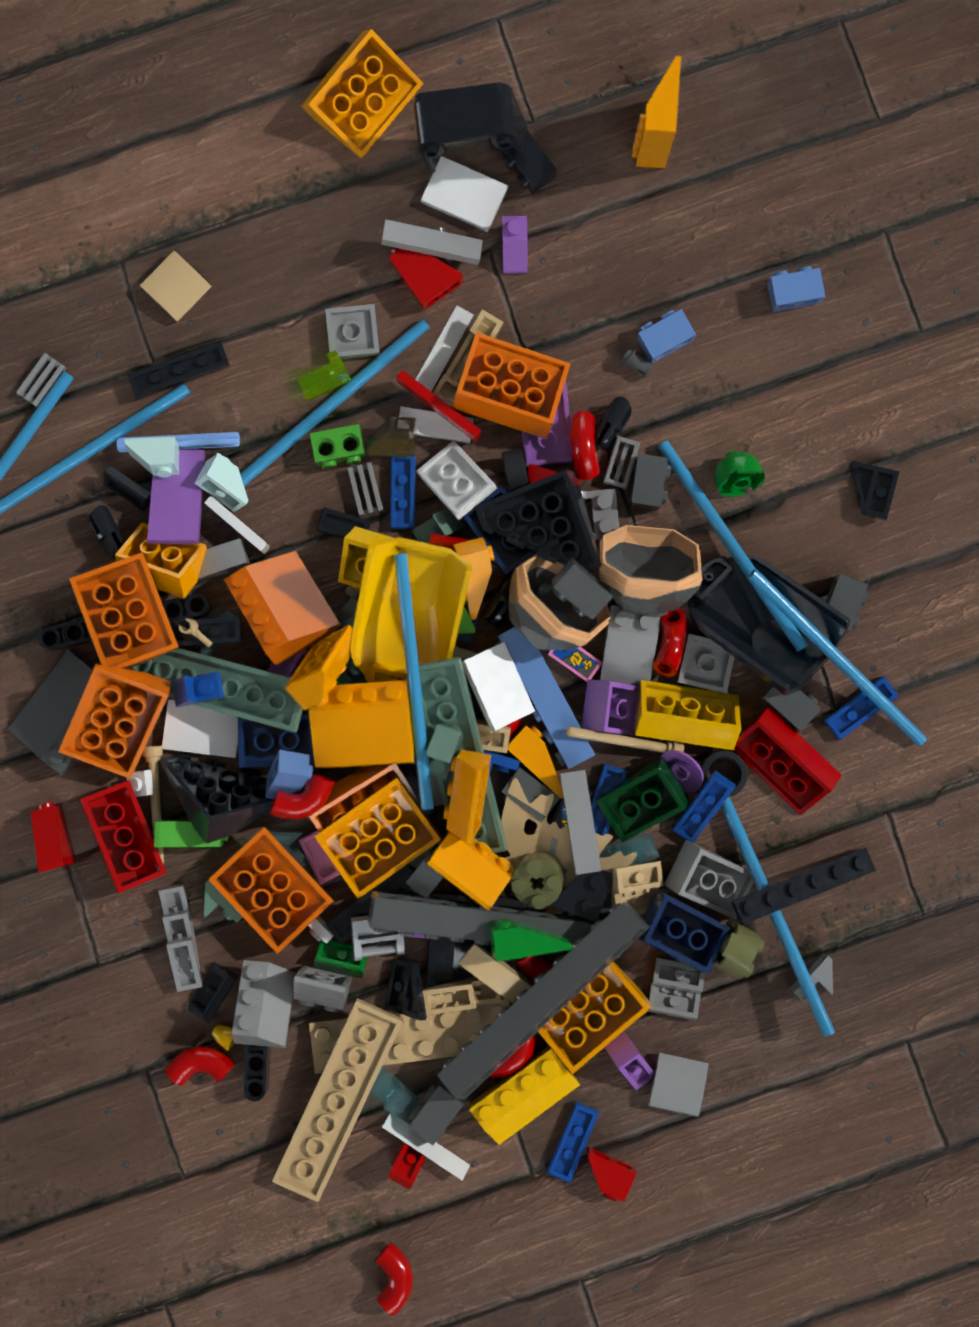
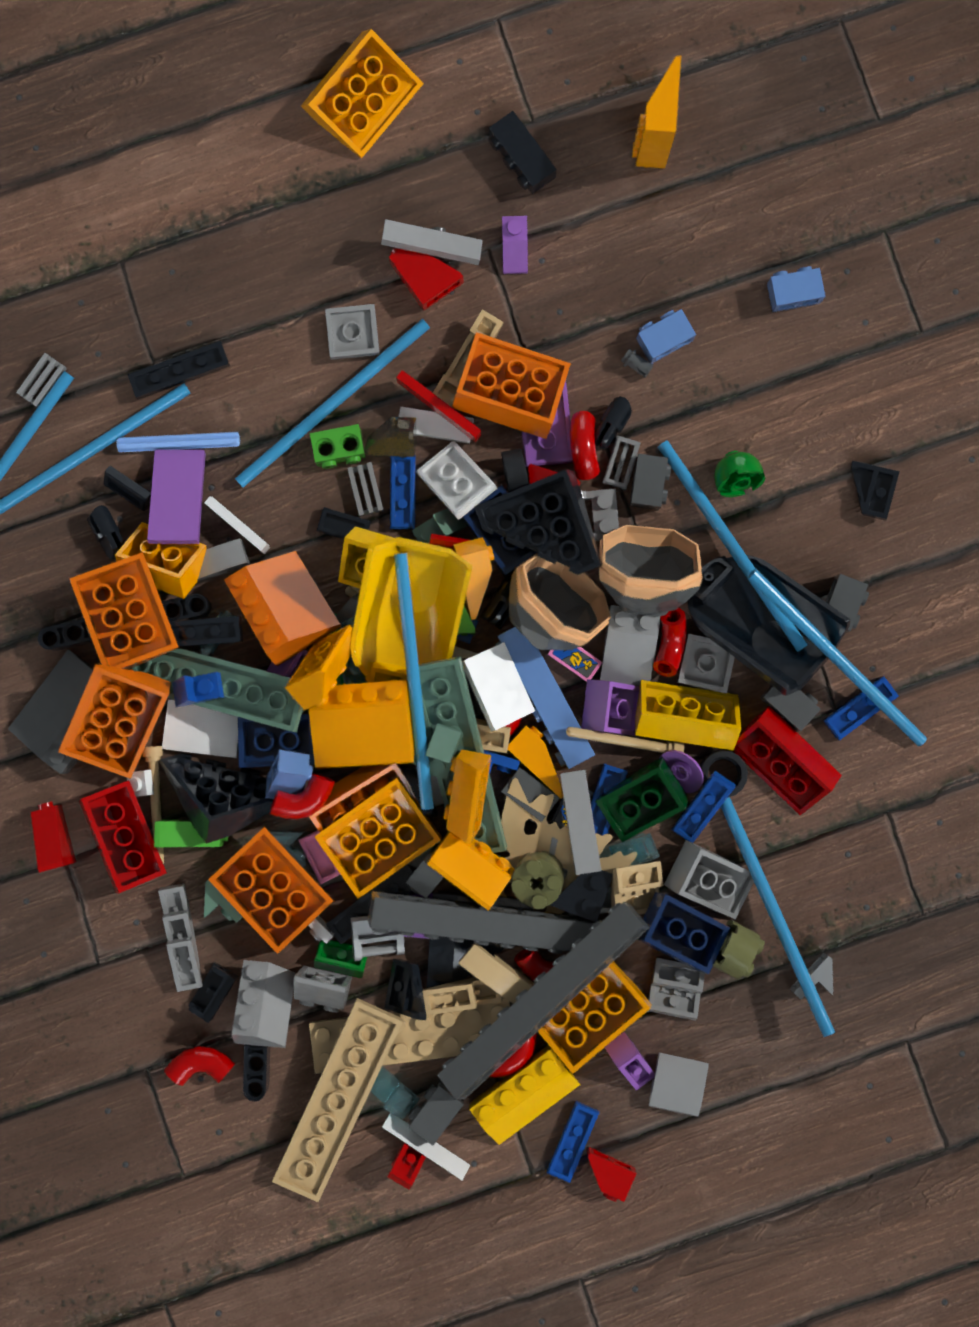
(156, 454): light aqua slope -> none
(175, 286): tan slope -> none
(194, 631): tan hand -> none
(223, 482): light aqua slope -> none
(223, 1036): yellow hose -> none
(325, 378): clear neon green bracket -> none
(399, 1279): red cylinder -> none
(444, 347): white sticker -> none
(464, 194): white tile -> none
(469, 115): black windscreen -> none
(517, 940): green slope -> none
(581, 589): dark grey brick -> none
(803, 886): black plate -> none

